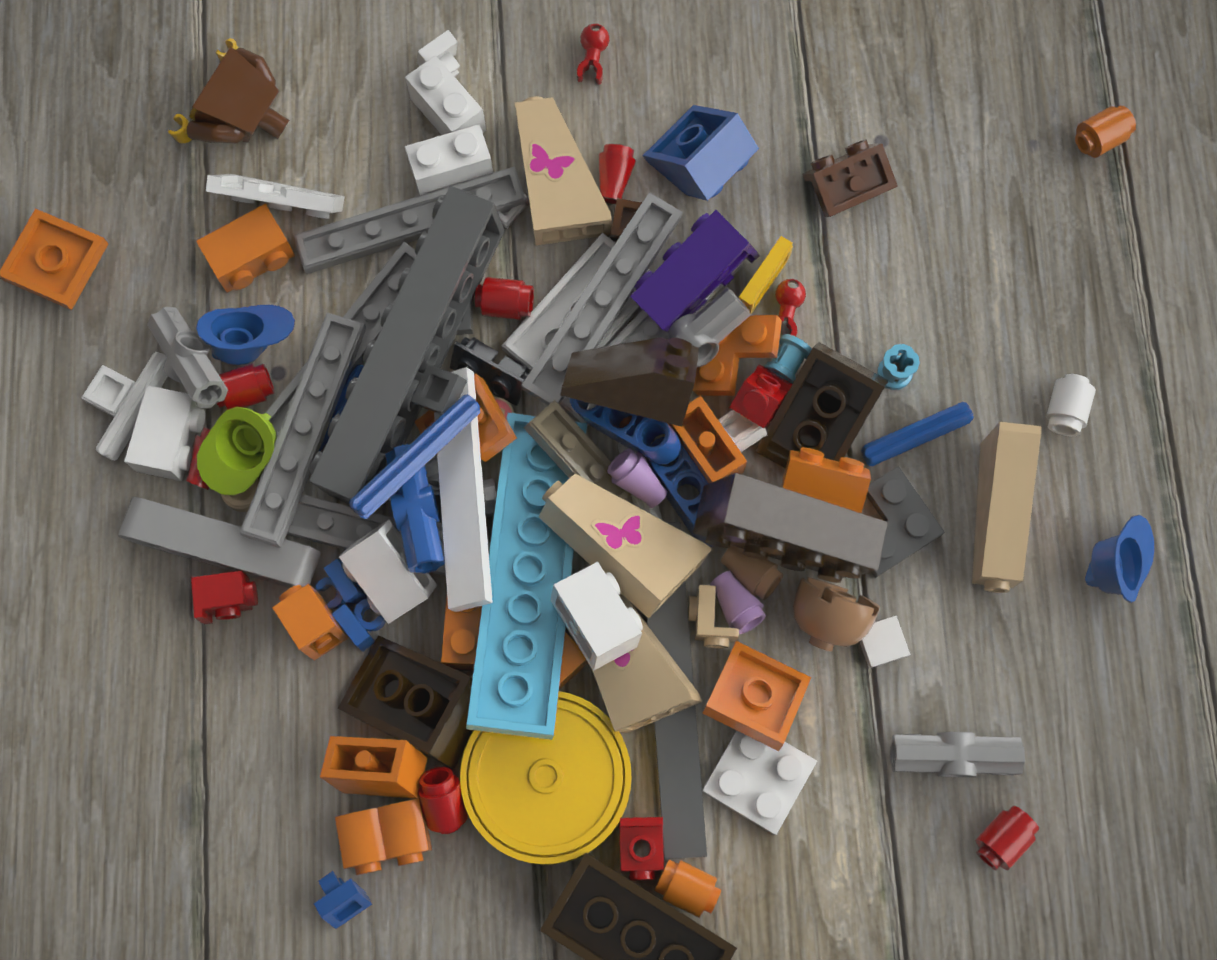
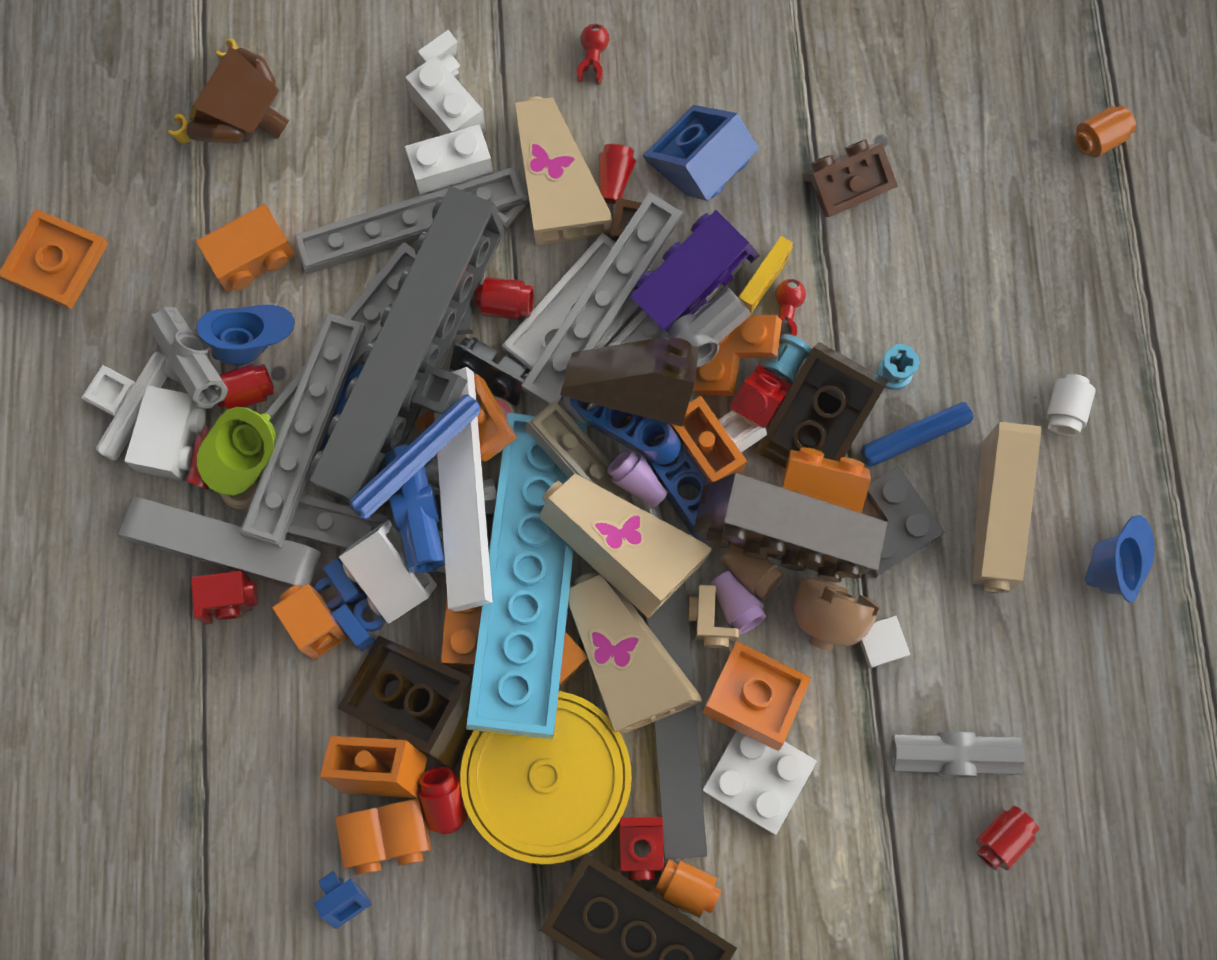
(278, 195): white wing -> none
(597, 615): white brick -> none

